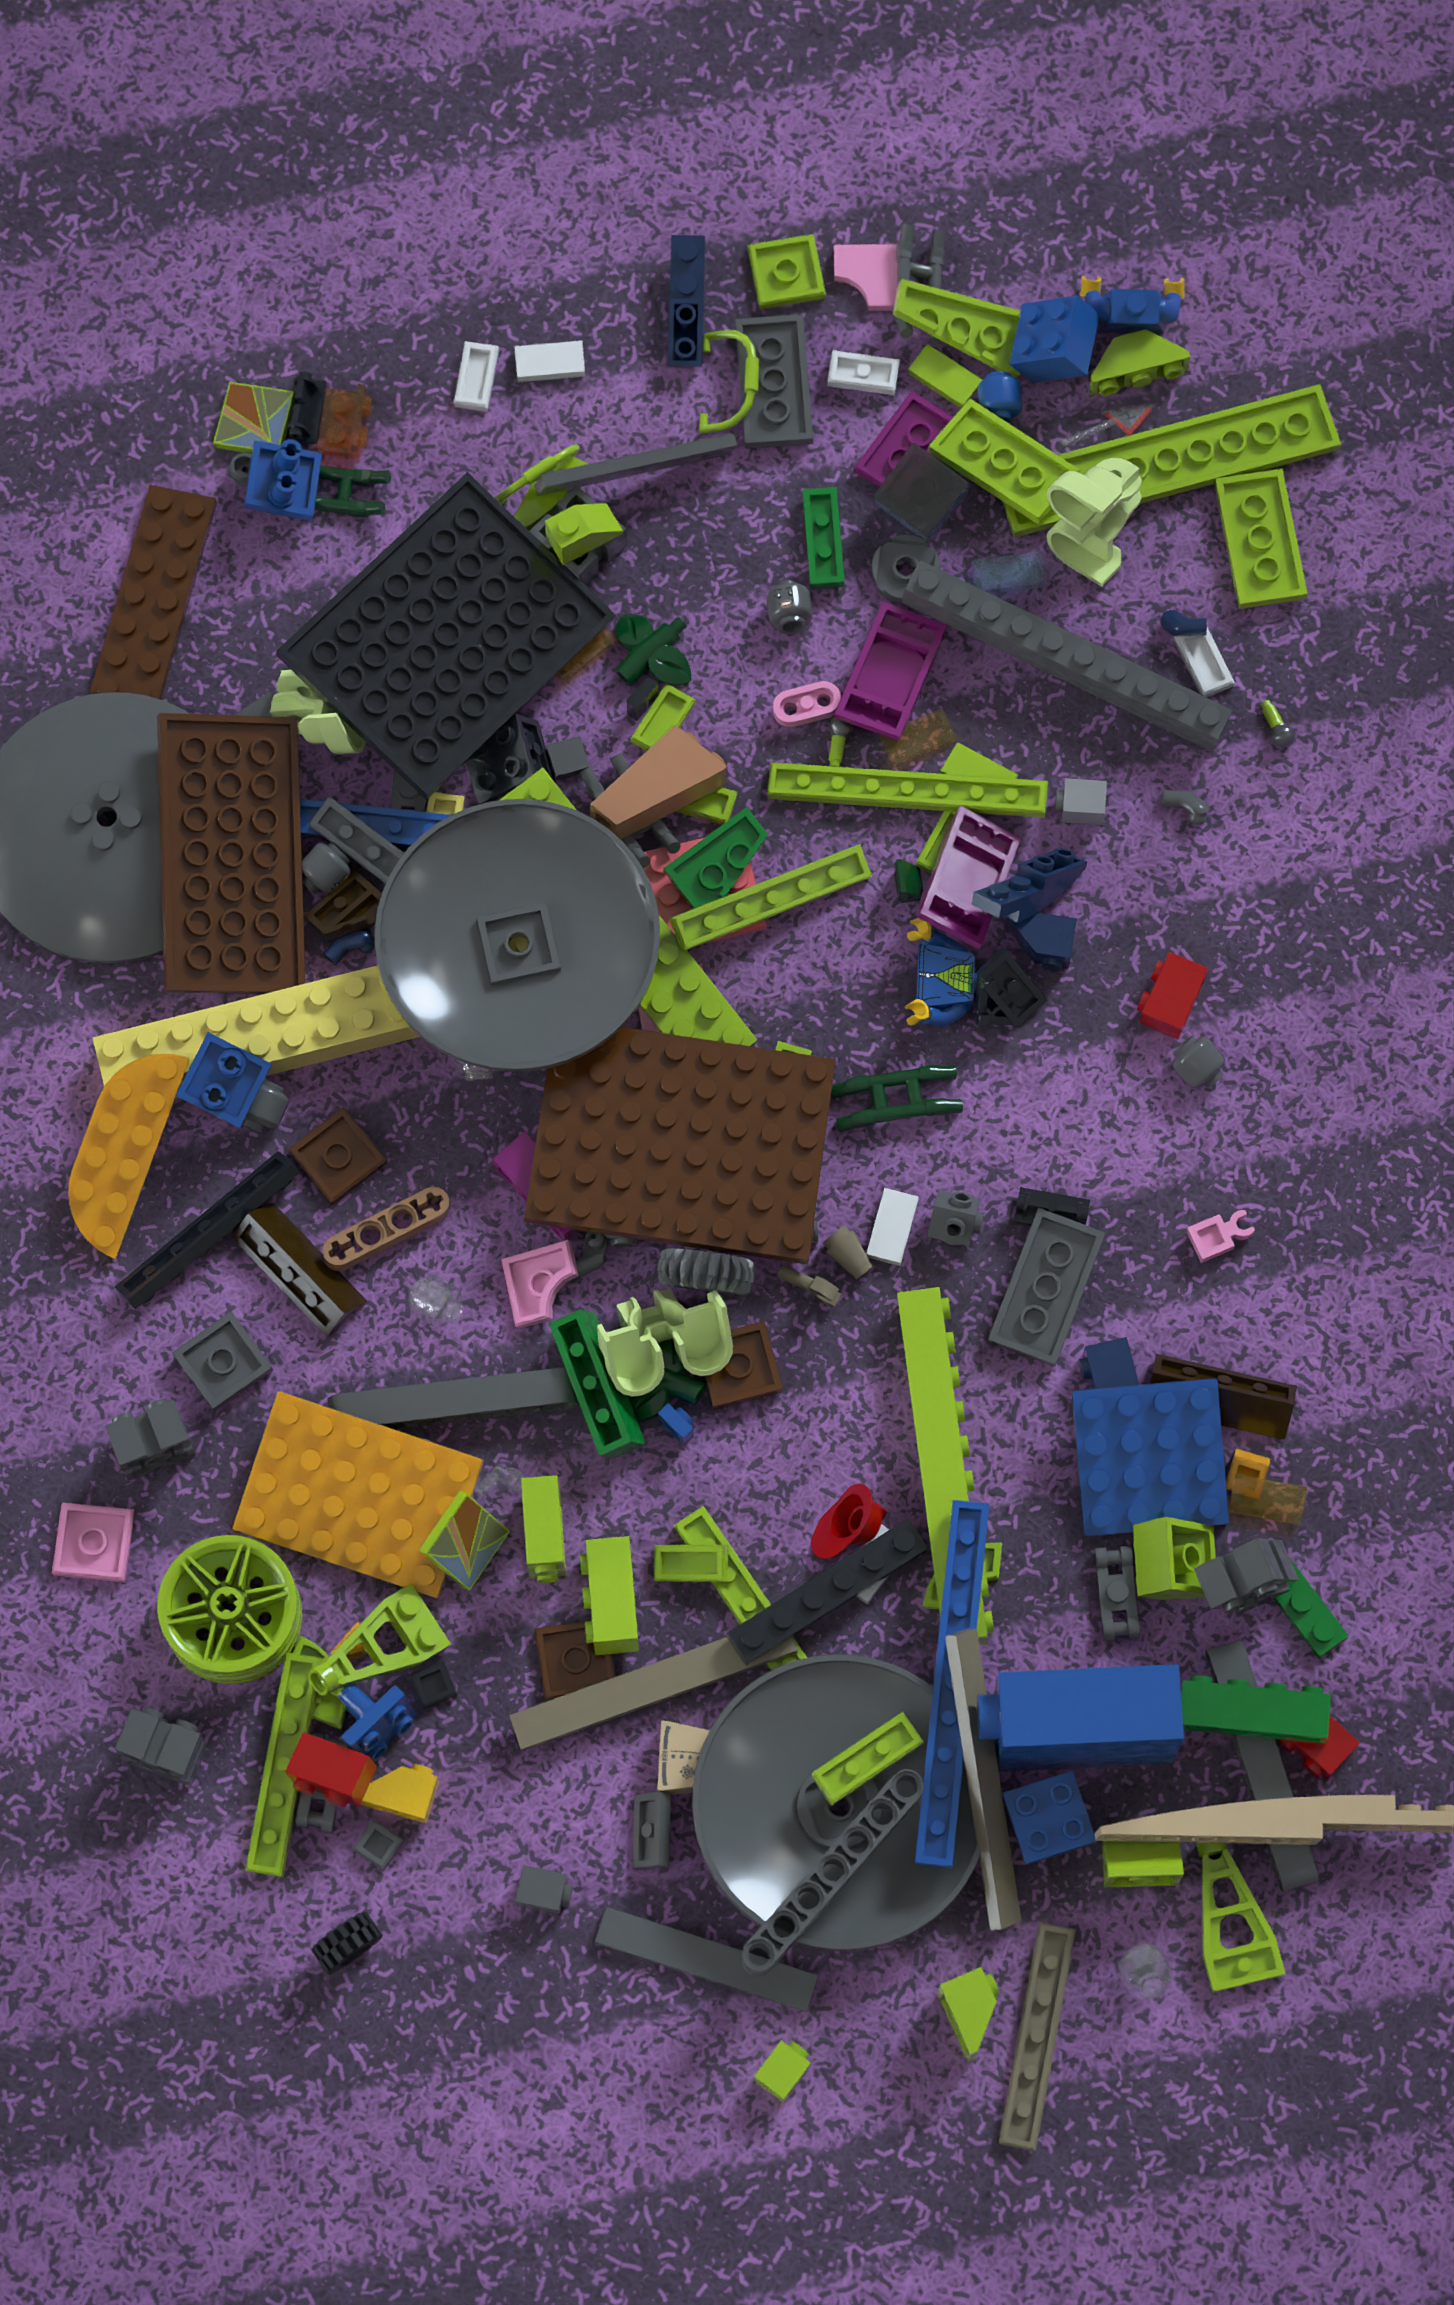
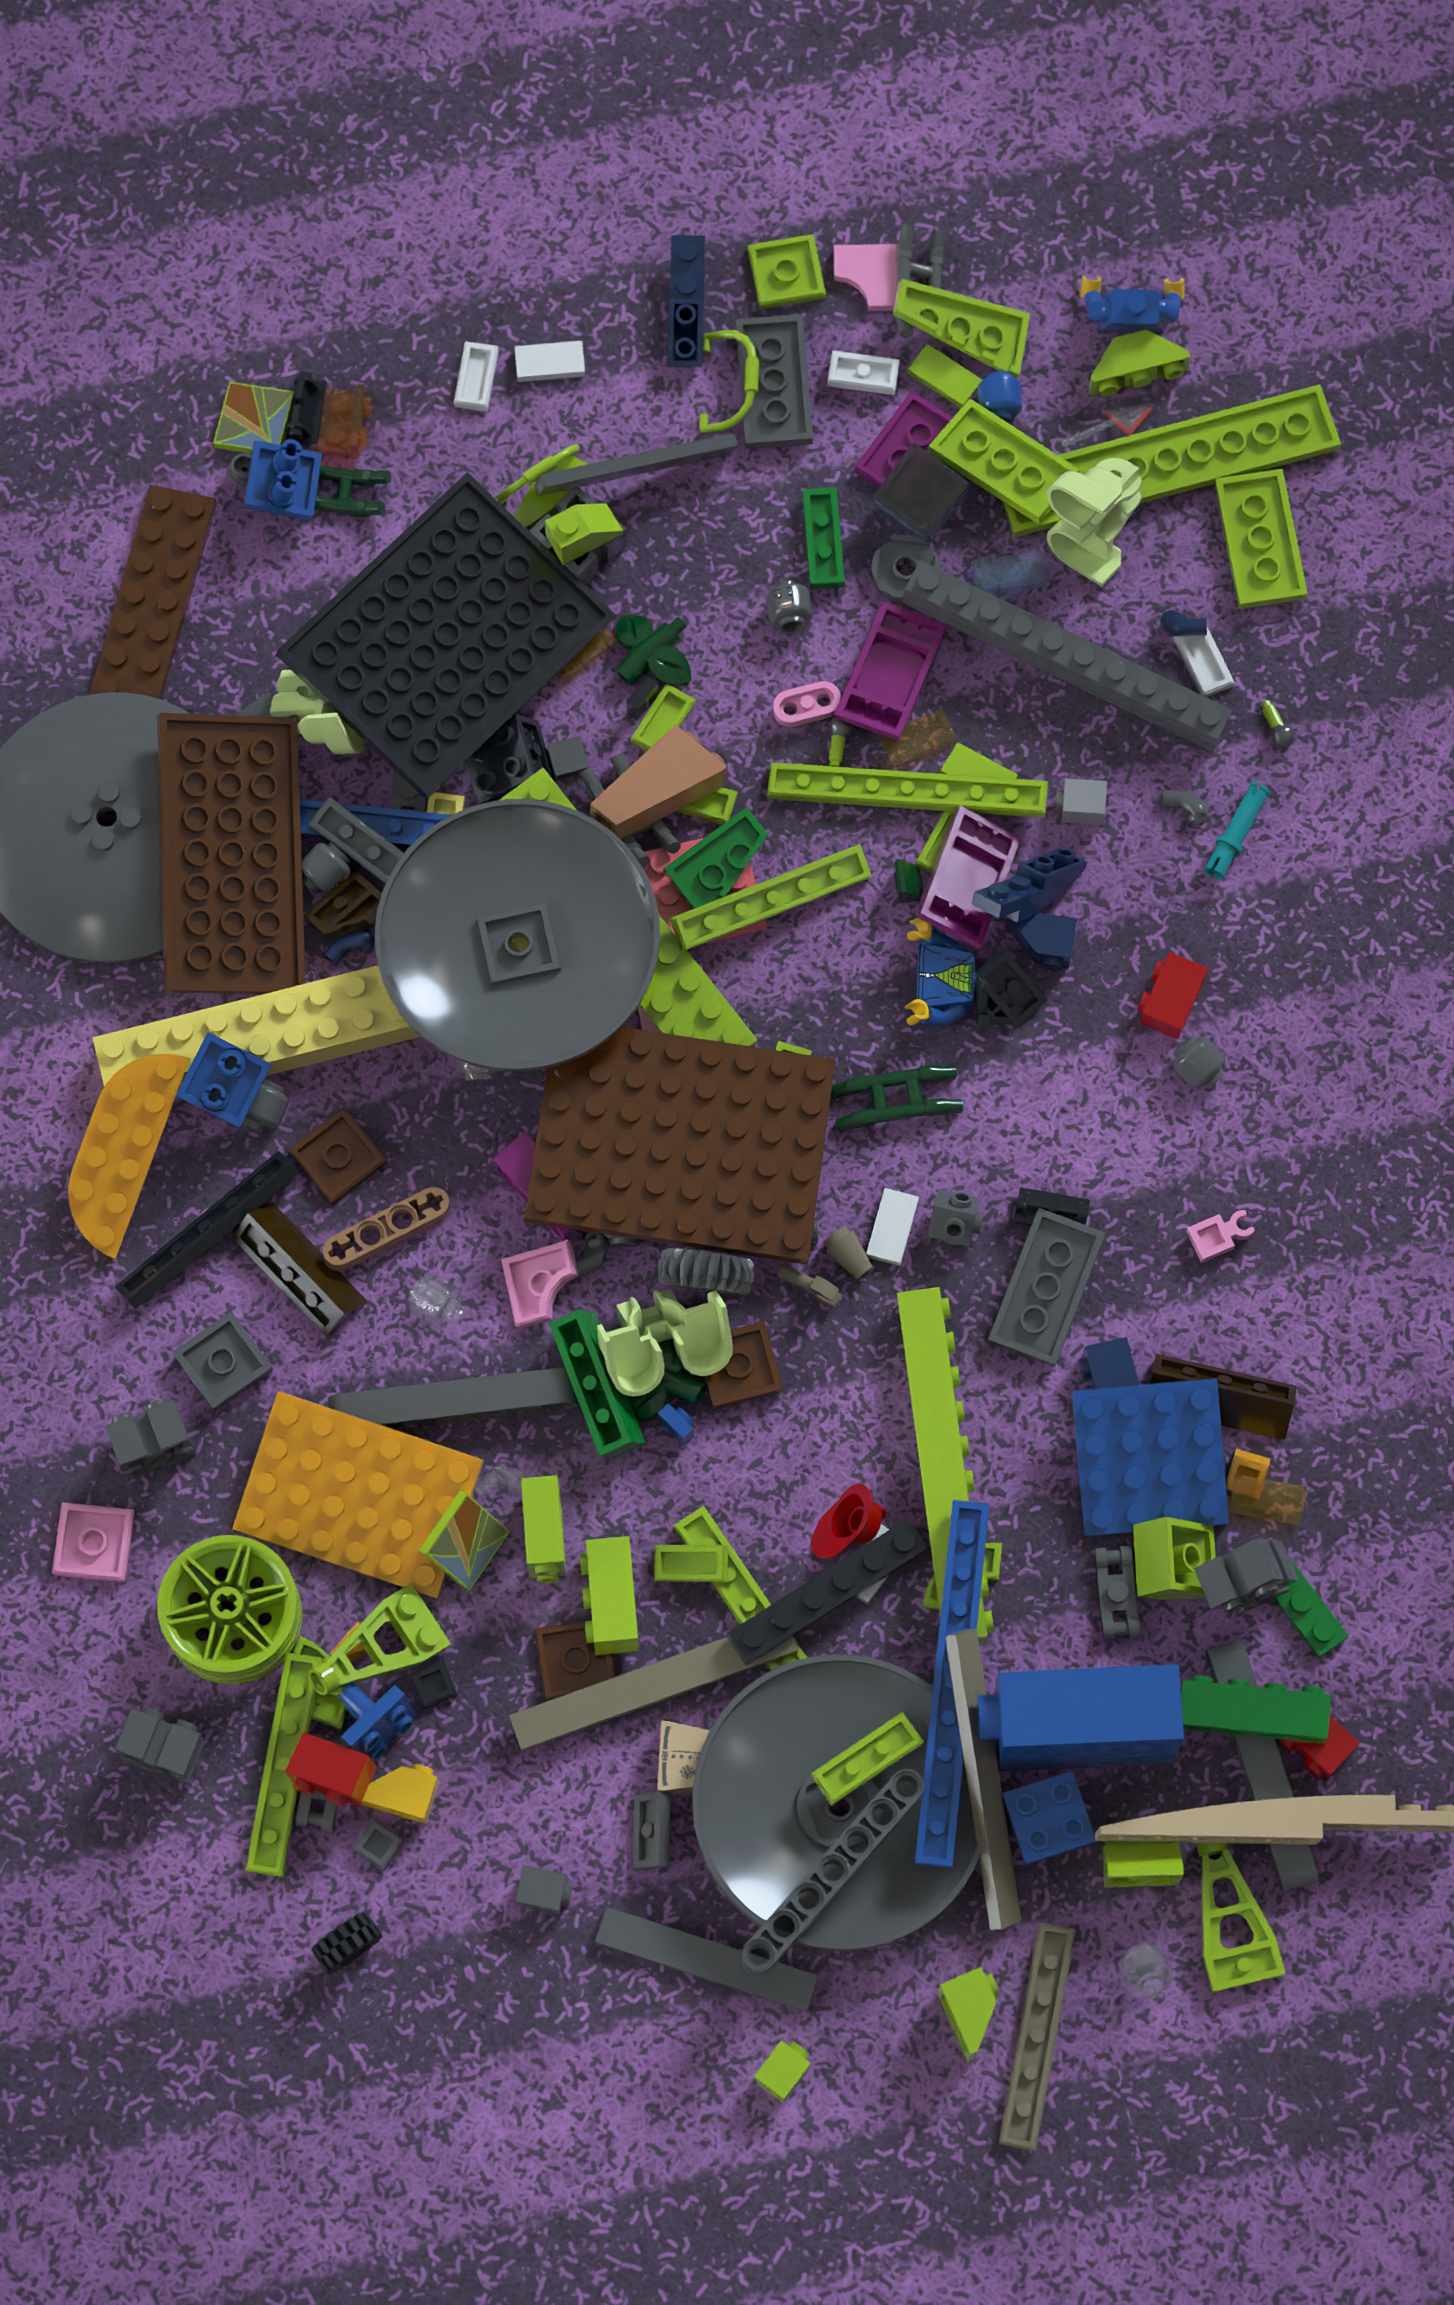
(1054, 339): blue brick -> none
(1231, 841): none -> teal pin

